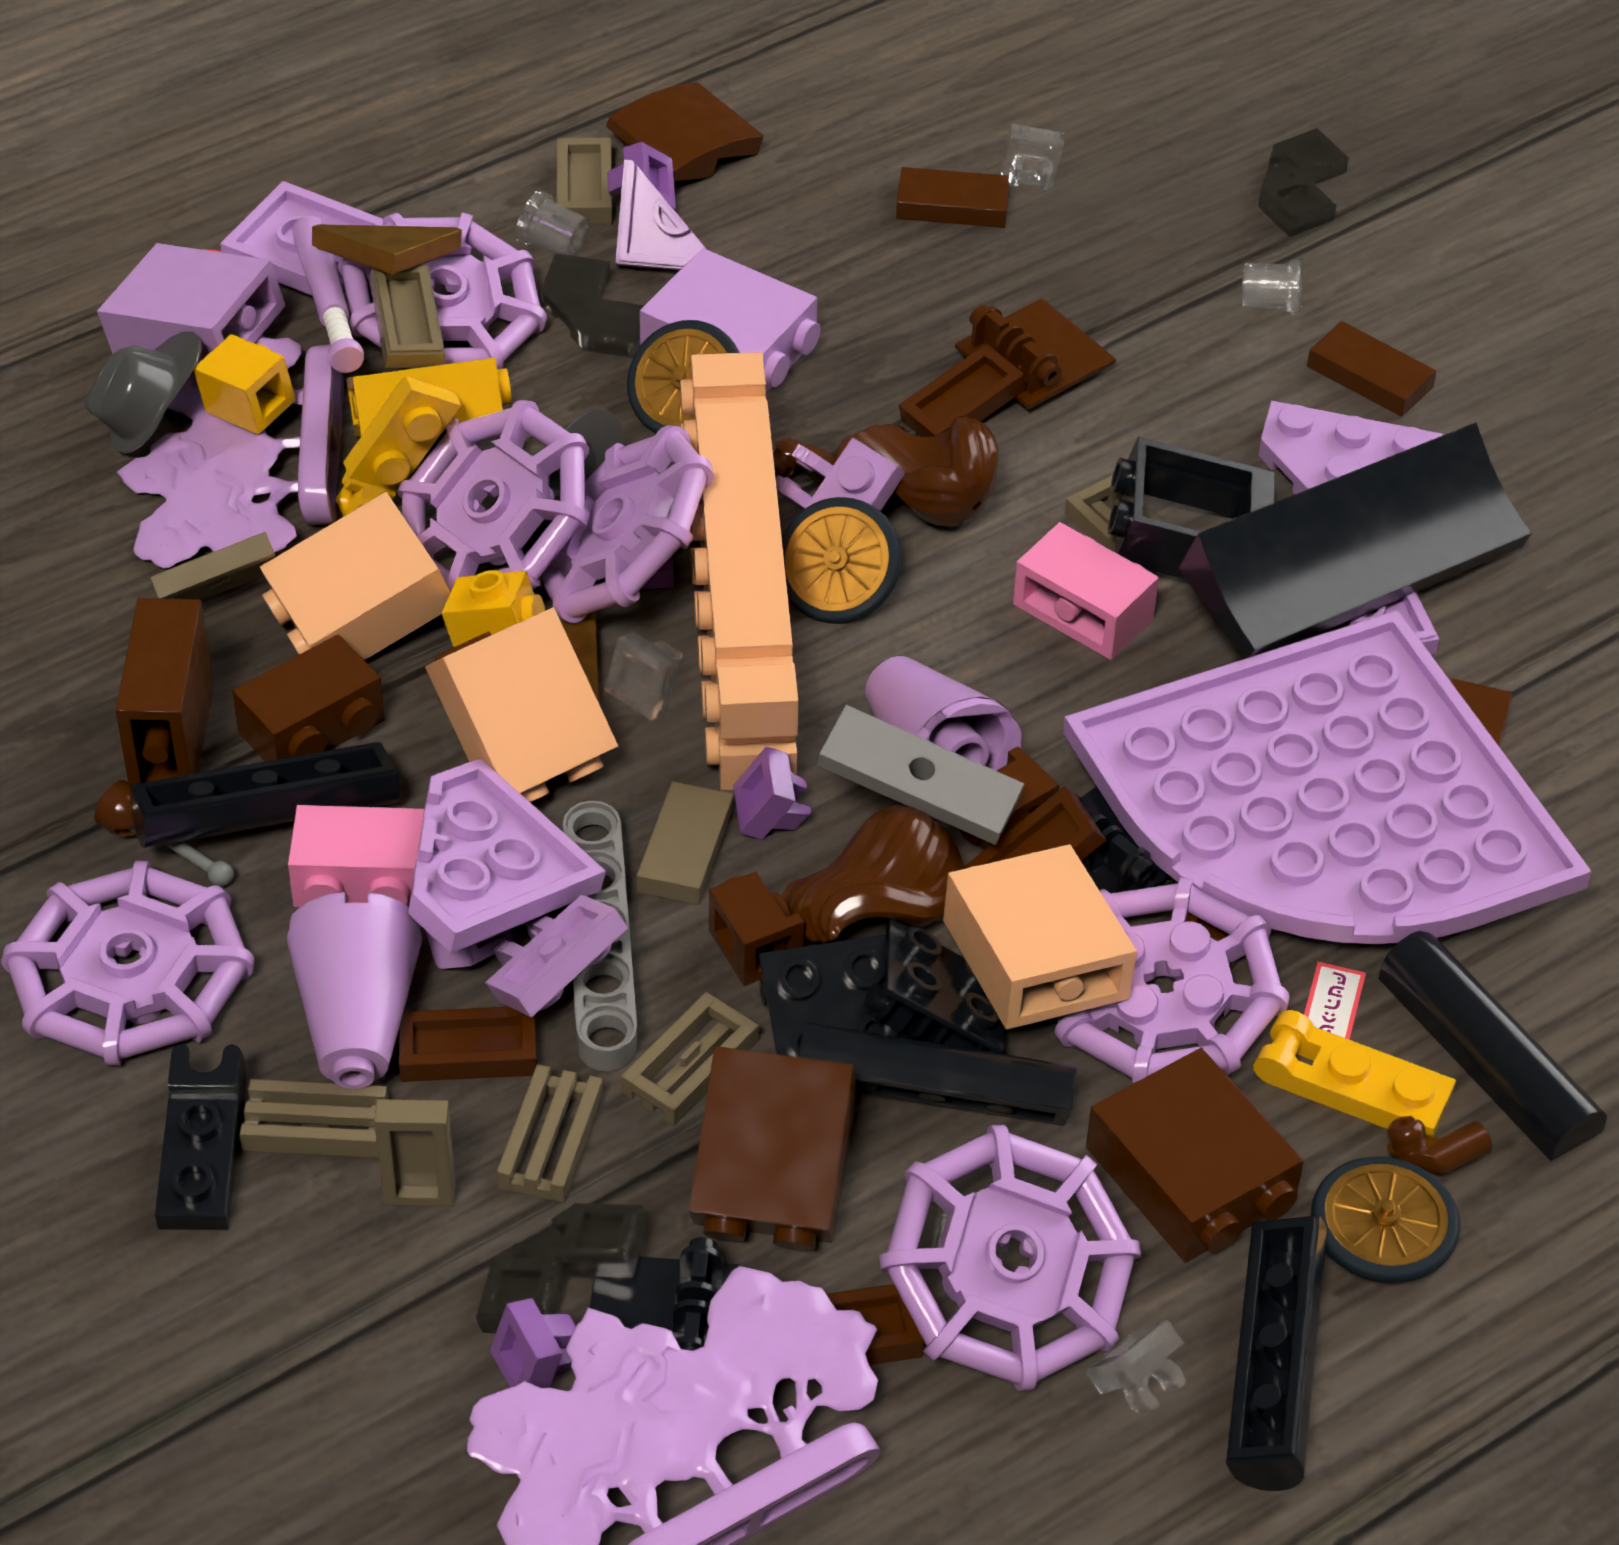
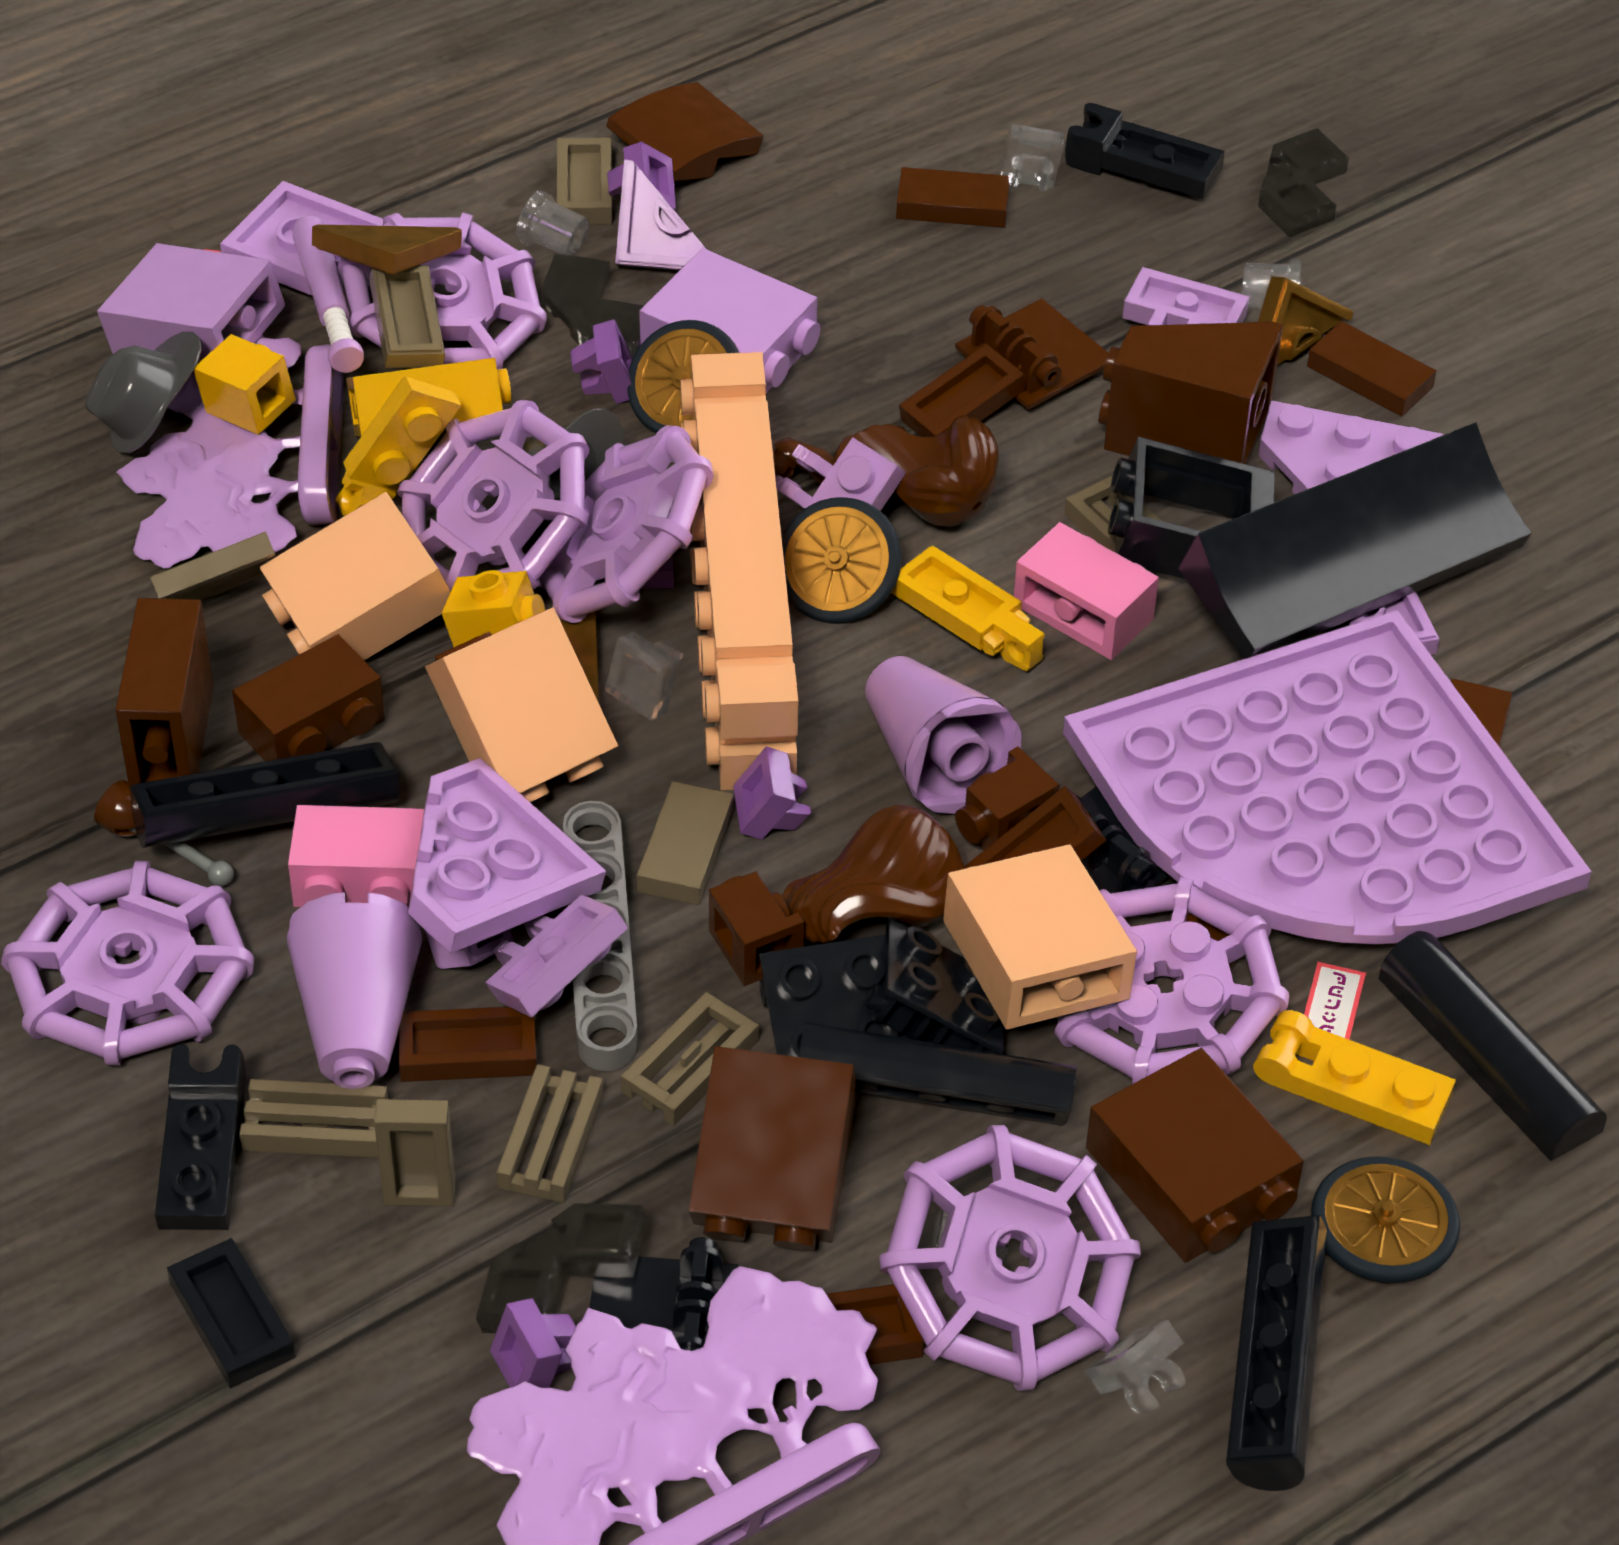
(231, 1313): none -> black tile
(609, 360): none -> medium lavender tile
(891, 758): light grey tile -> none
(970, 607): none -> yellow hinge
(1141, 153): none -> black plate
(1172, 300): none -> lavender hinge
(1191, 387): none -> reddish brown slope
(1302, 313): none -> pearl gold tile
(1435, 1153): reddish brown arm -> none

